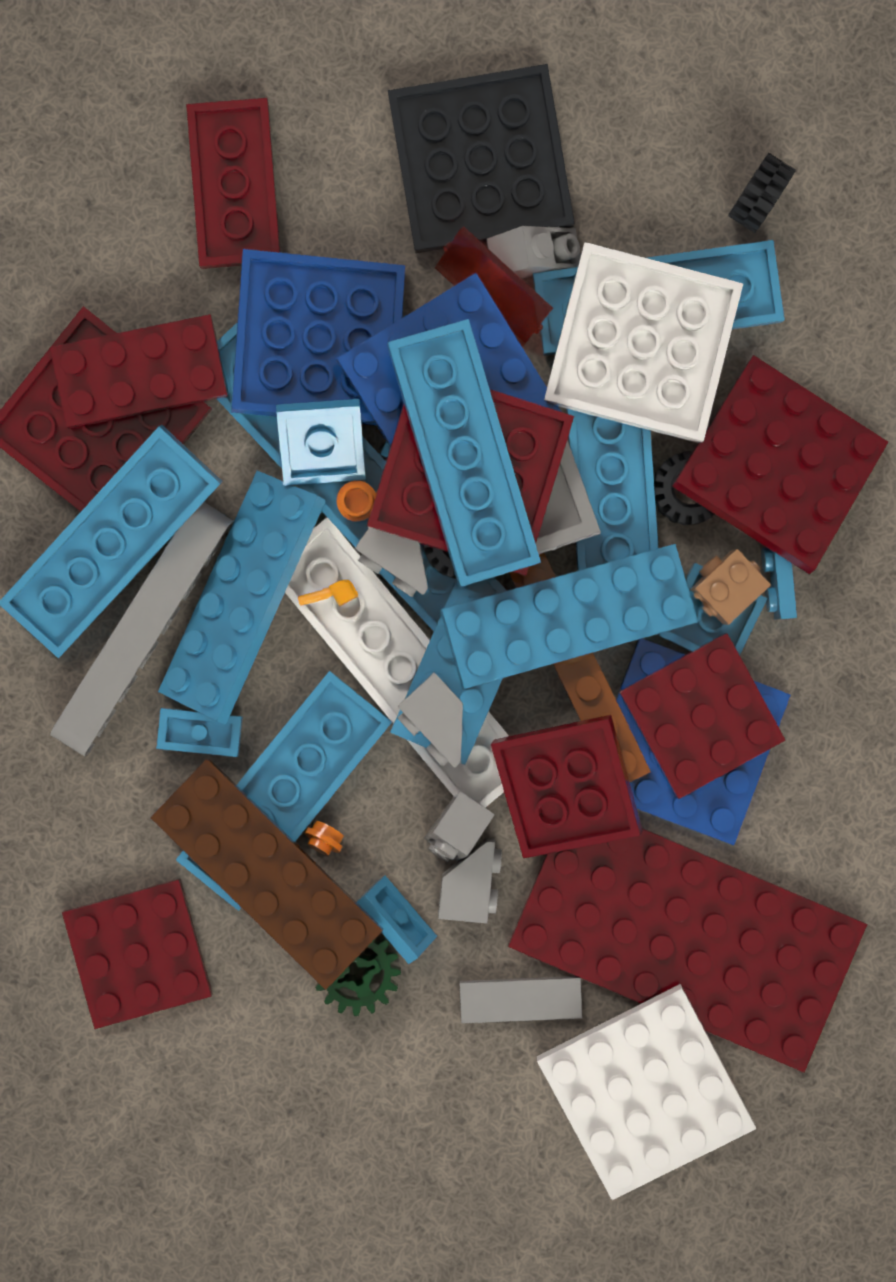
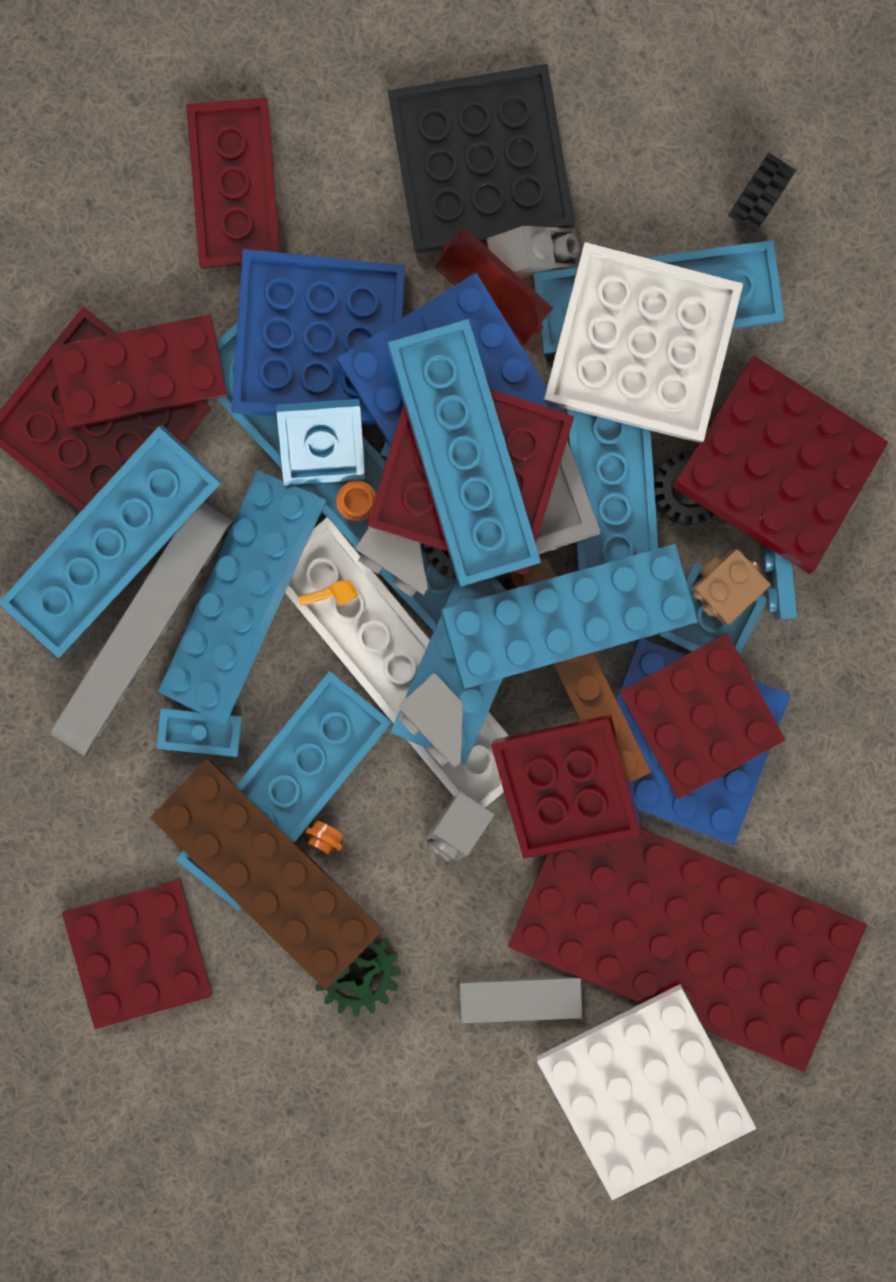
(400, 921): dark azure plate -> none
(467, 885): light grey slope -> none

